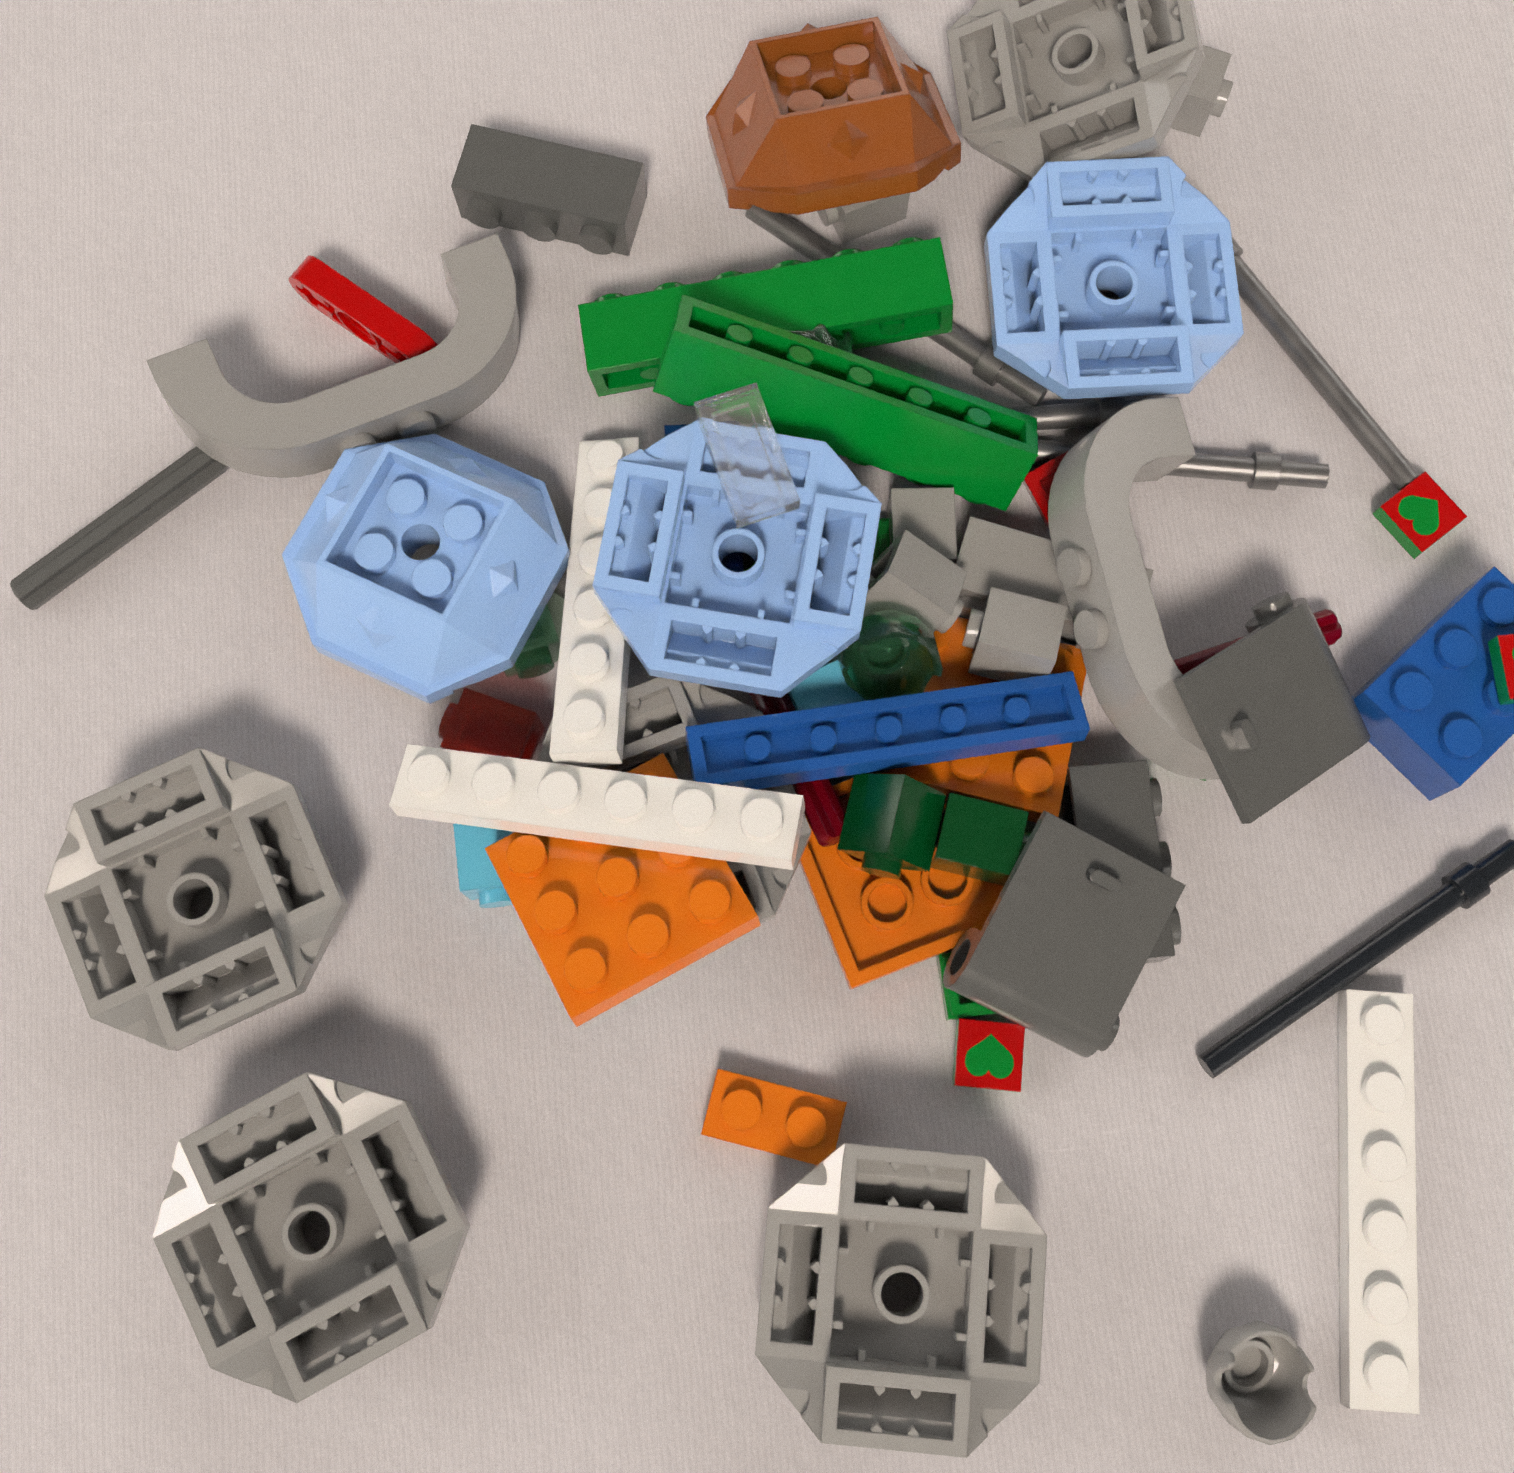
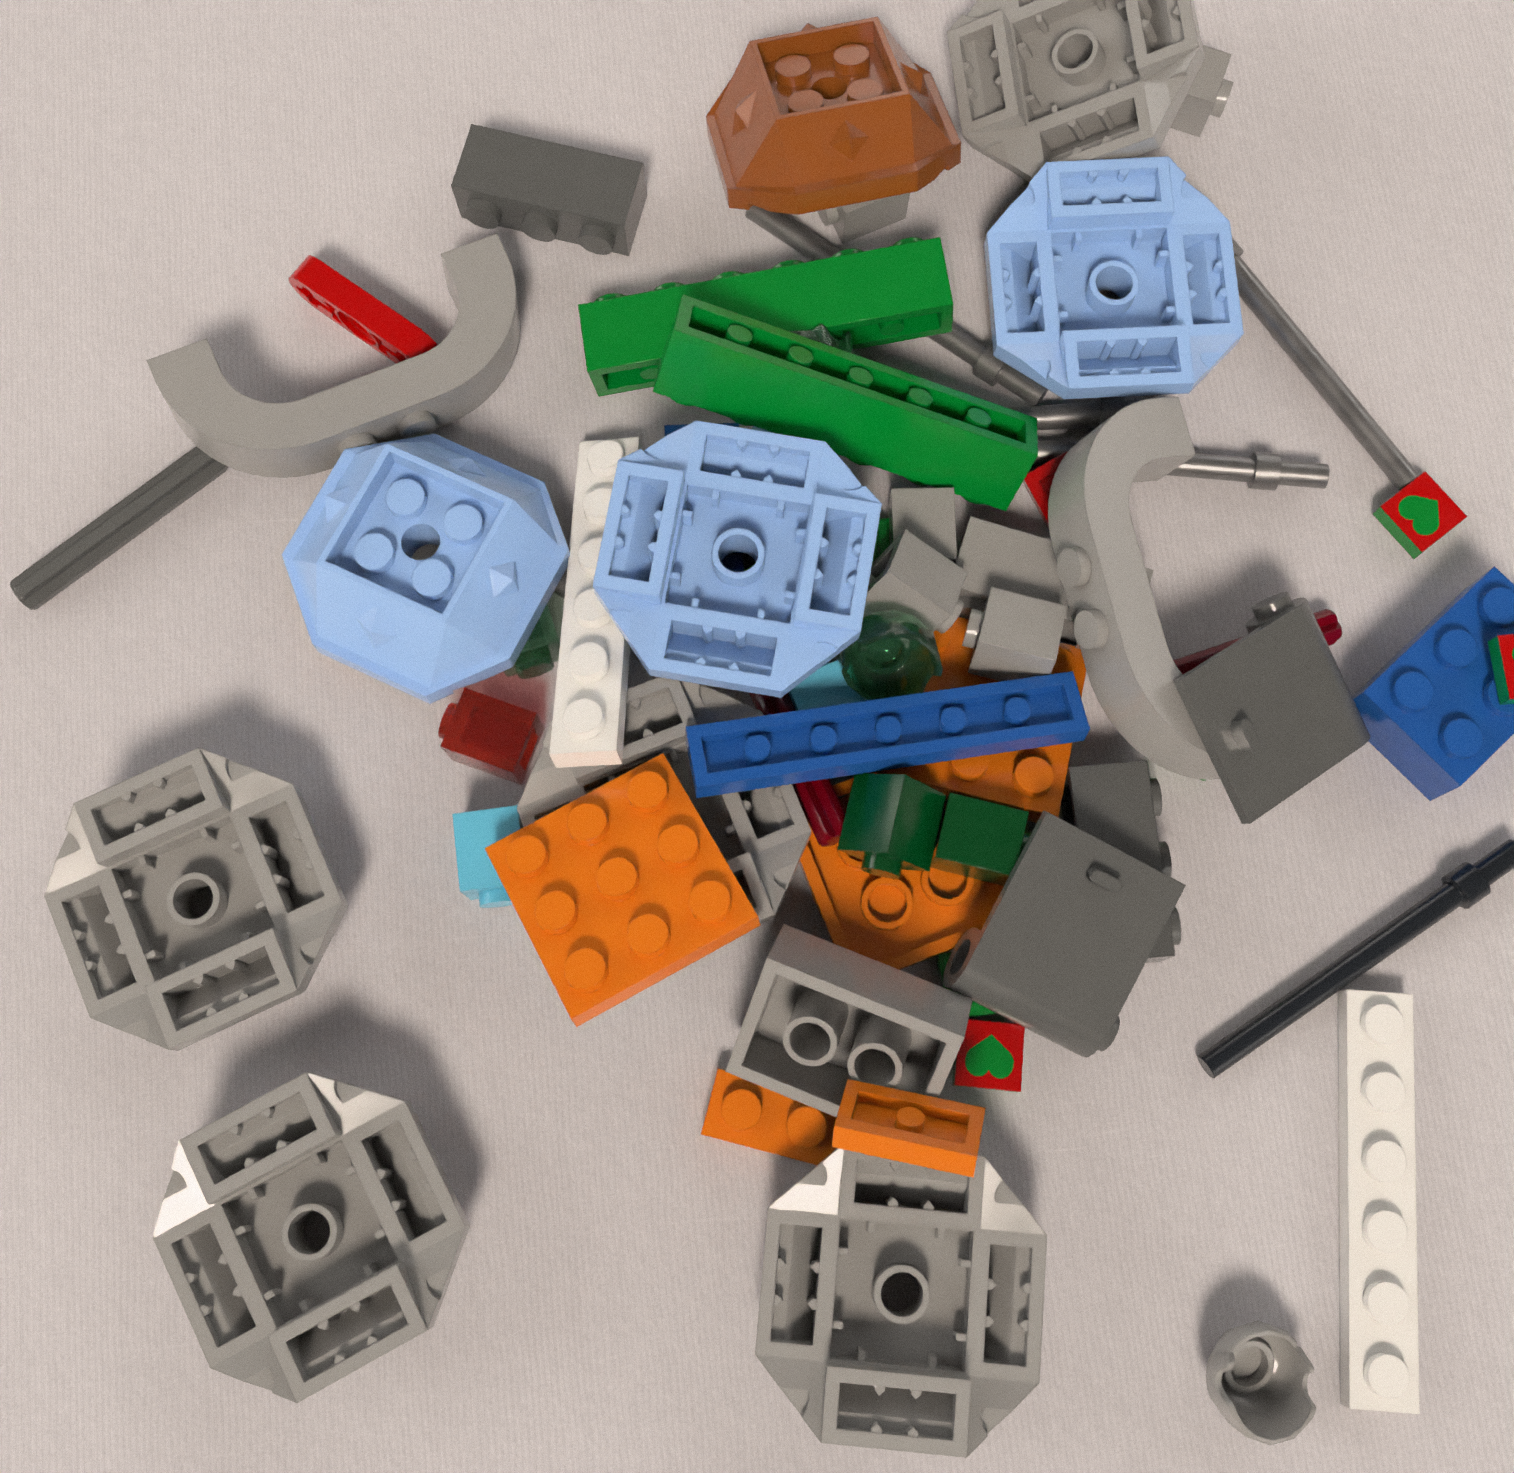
(600, 806): white plate -> none
(746, 455): clear tile -> none
(842, 1017): none -> light grey brick
(909, 1127): none -> orange plate

